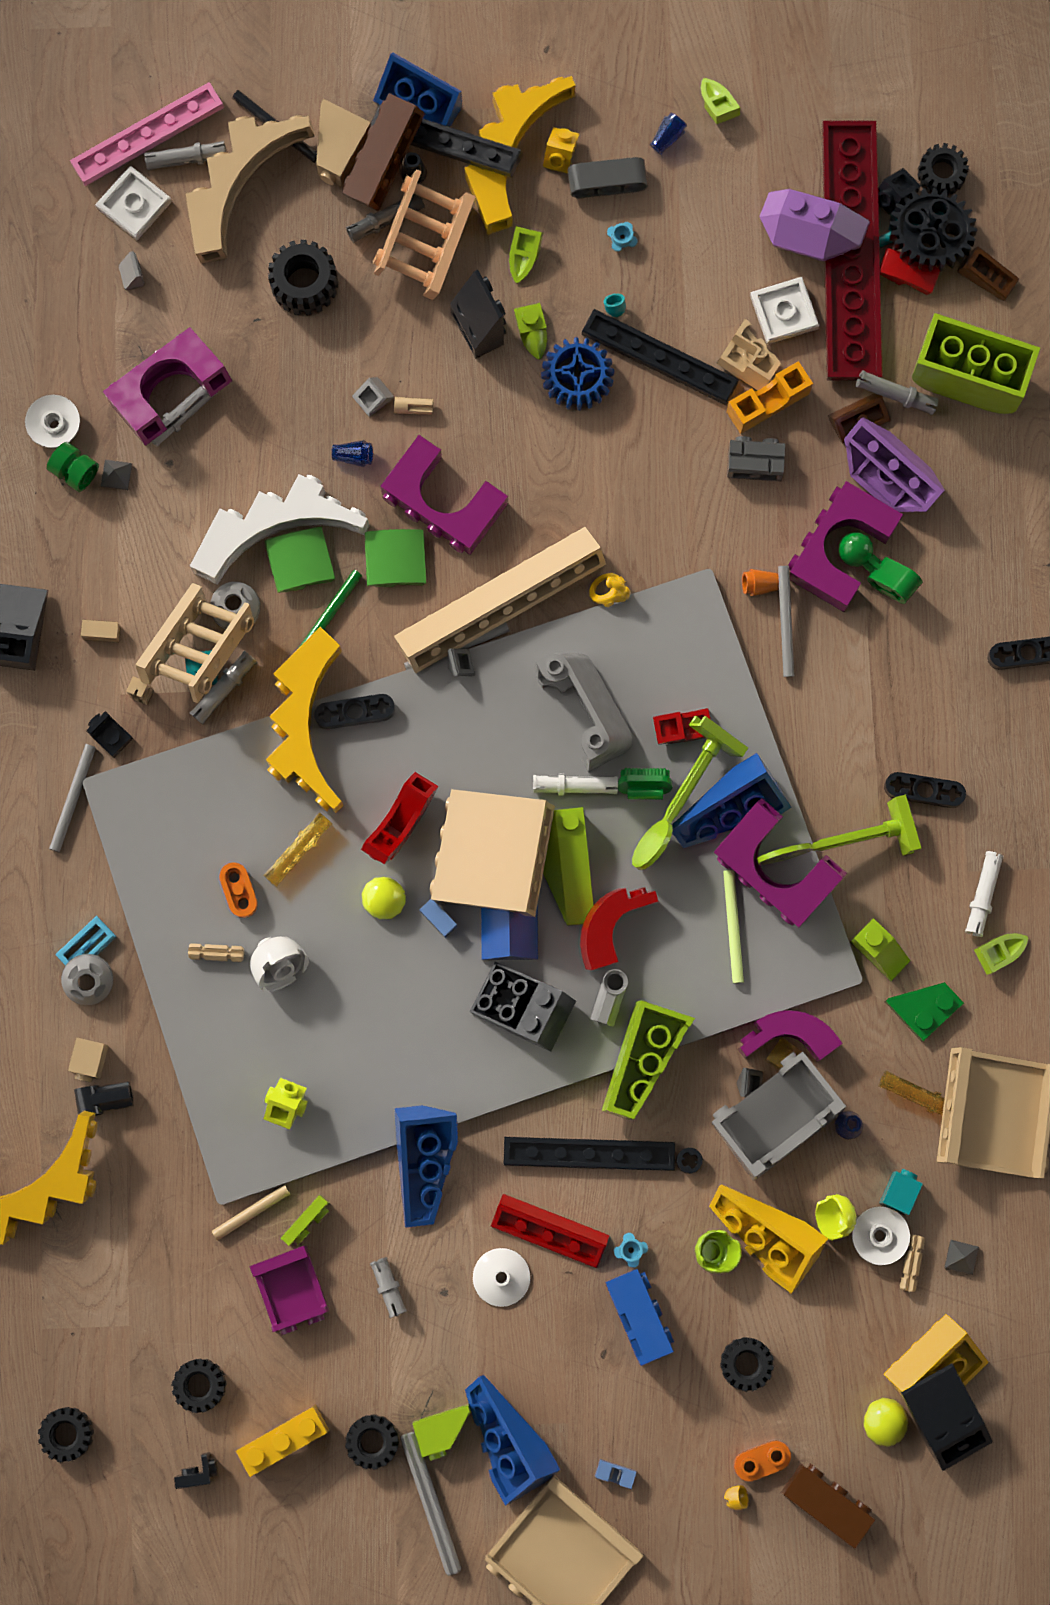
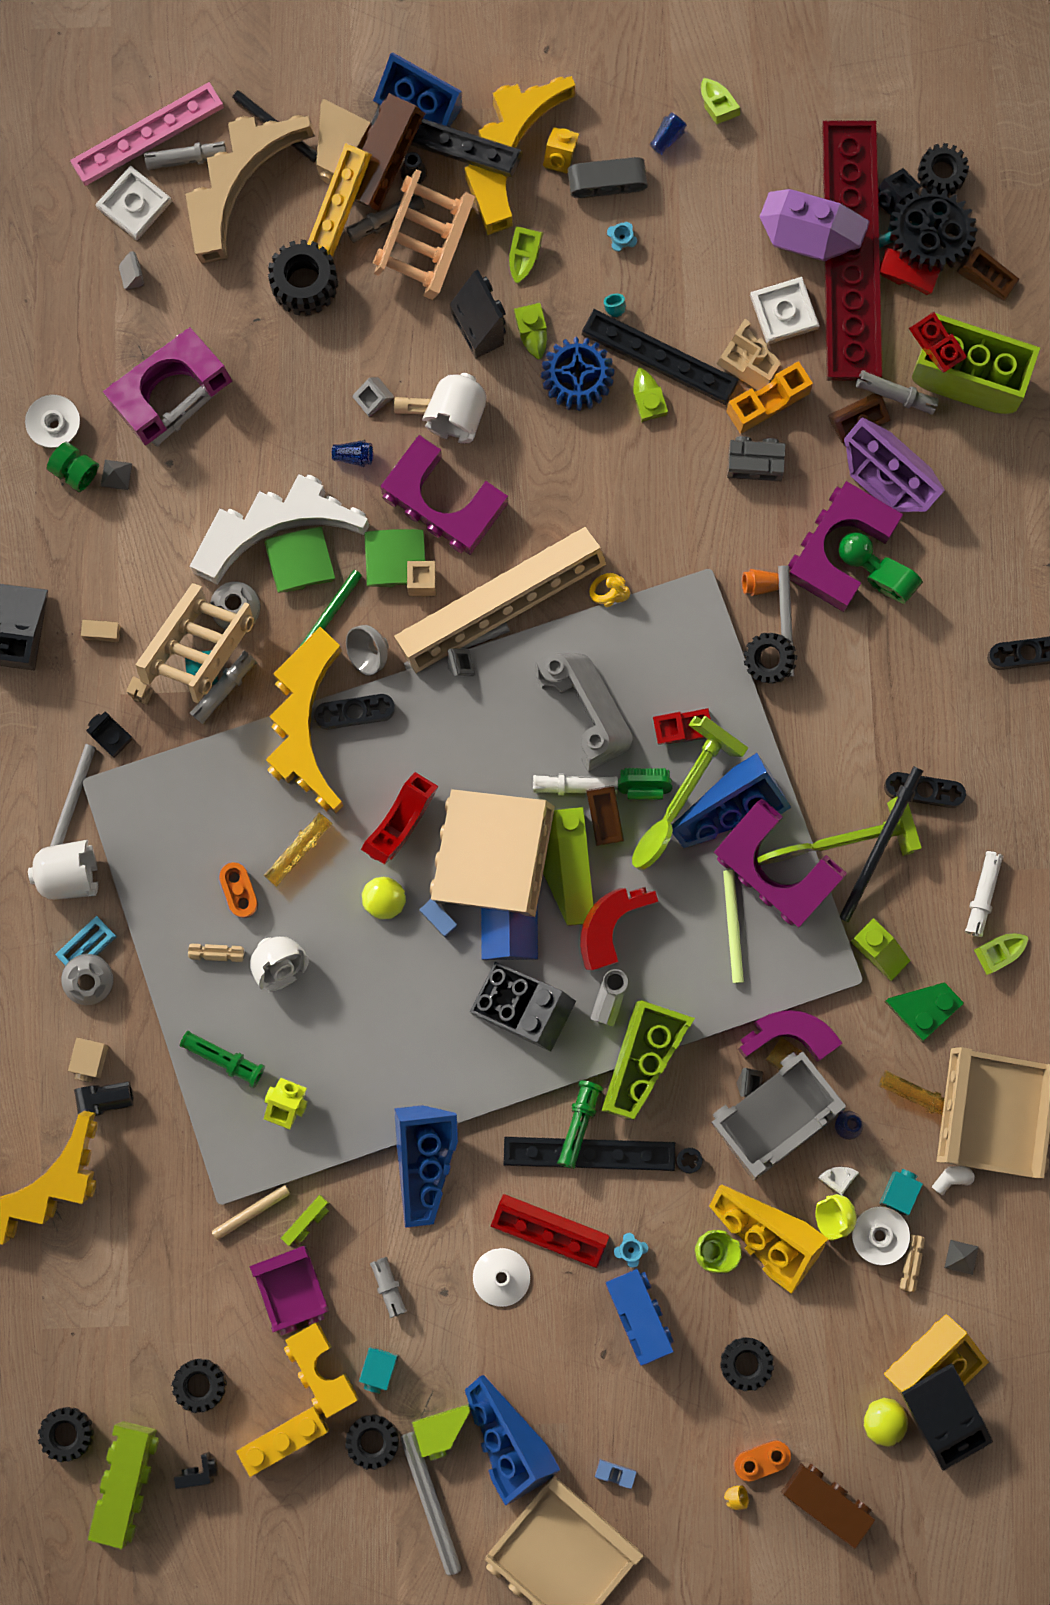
(65, 871): none -> white cylinder
(123, 1484): none -> lime wedge
(234, 1064): none -> green pin
(330, 1394): none -> yellow arch
(340, 198): none -> yellow tile
(362, 650): none -> light grey piece
(378, 1370): none -> teal brick
(421, 578): none -> tan panel
(456, 407): none -> white cylinder
(583, 1107): none -> green pin
(605, 815): none -> reddish brown tile
(648, 396): none -> lime plate
(754, 652): none -> black tyre
(838, 1178): none -> white tile
(905, 794): none -> black bar
(937, 343): none -> red slope
(953, 1175): none -> white arm

